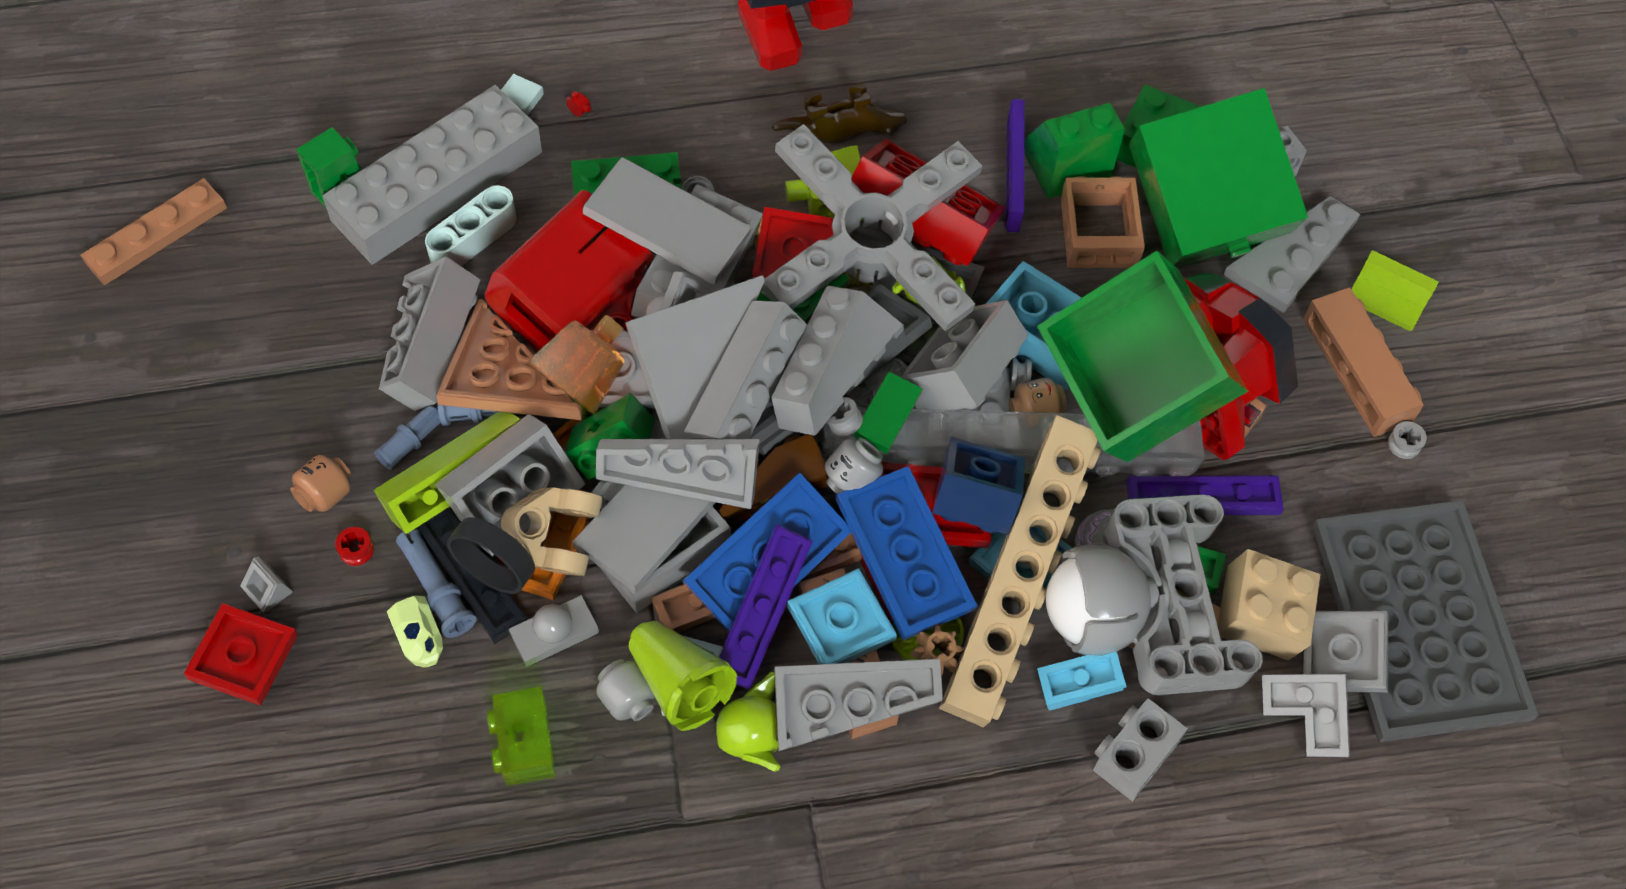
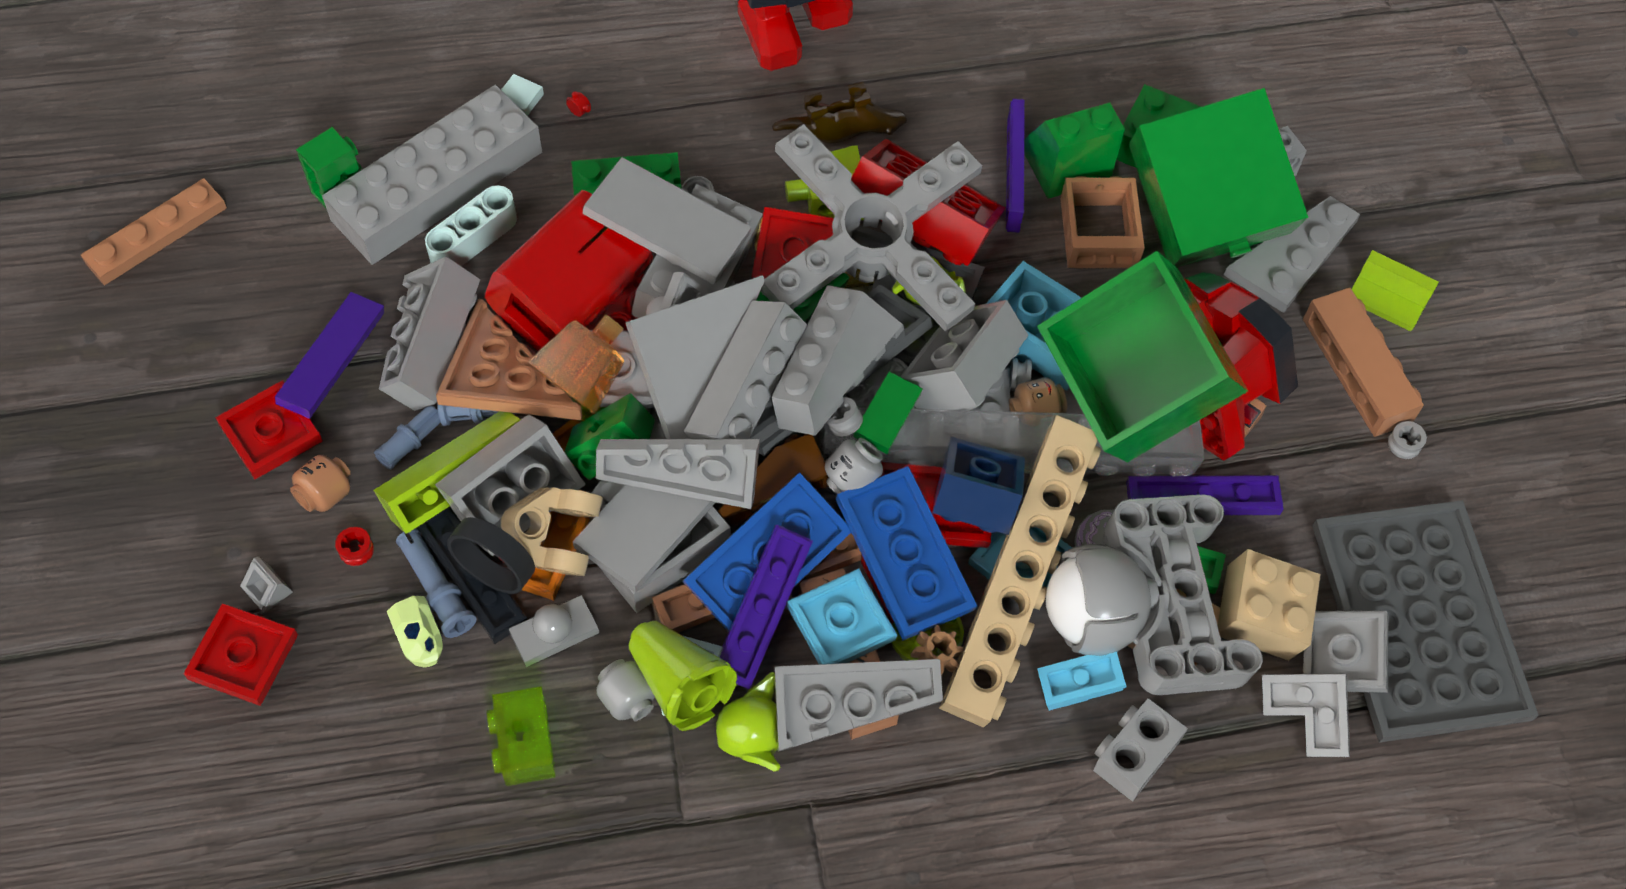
(266, 432): none -> red plate
(329, 355): none -> dark purple tile

